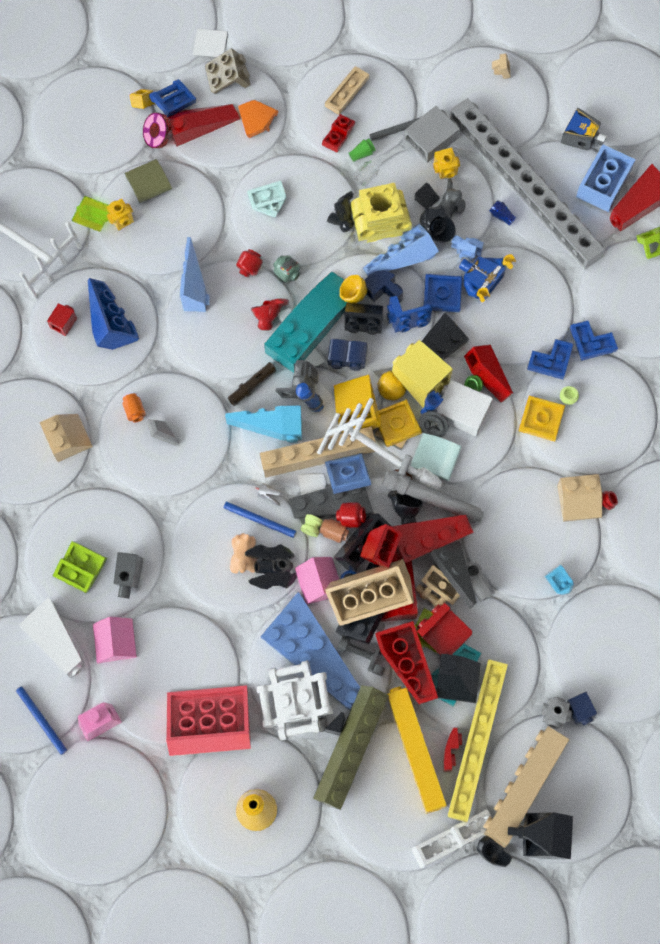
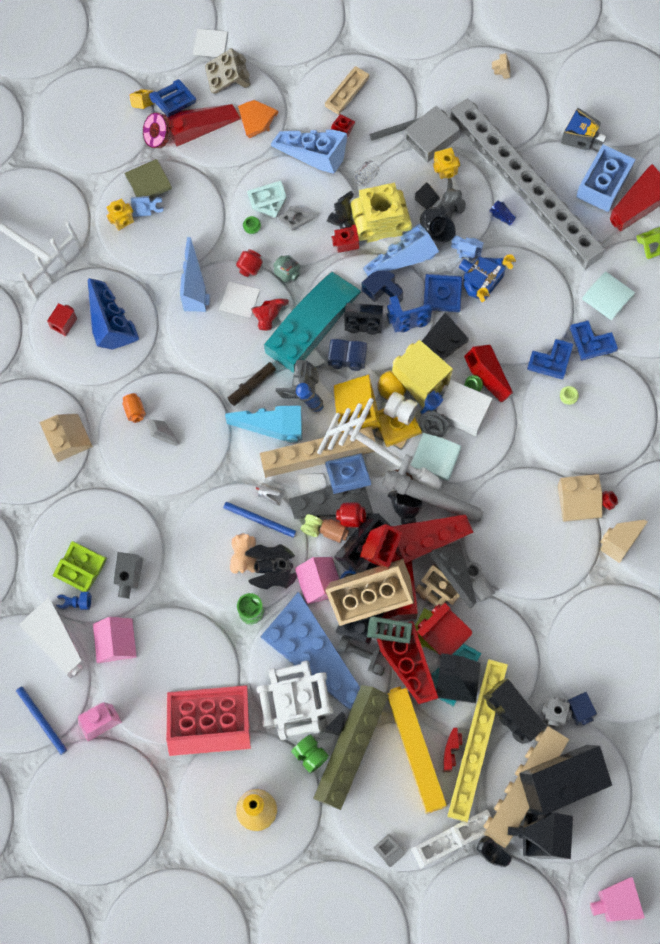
(83, 601): none -> blue piece
(91, 214): clear neon green piece -> none
(142, 206): none -> light blue plate
(239, 299): none -> white sticker
(250, 608): none -> bright green wheel
(251, 225): none -> bright green plate
(295, 218): none -> light grey piece
(310, 754): none -> bright green wheel
(319, 150): none -> light blue wedge
(346, 239): none -> red brick
(353, 289): yellow piece -> none
(362, 150): bright green cone -> none
(373, 626): none -> sand green slope
(389, 850): none -> light grey slope
(401, 408): none -> white wheel
(514, 711): none -> black brick
(541, 418): yellow tile -> none
(560, 580): medium azure plate -> none
(565, 779): none -> black brick
(608, 295): none -> light aqua slope
(619, 902): none -> bright pink torso
(620, 539): none -> tan slope

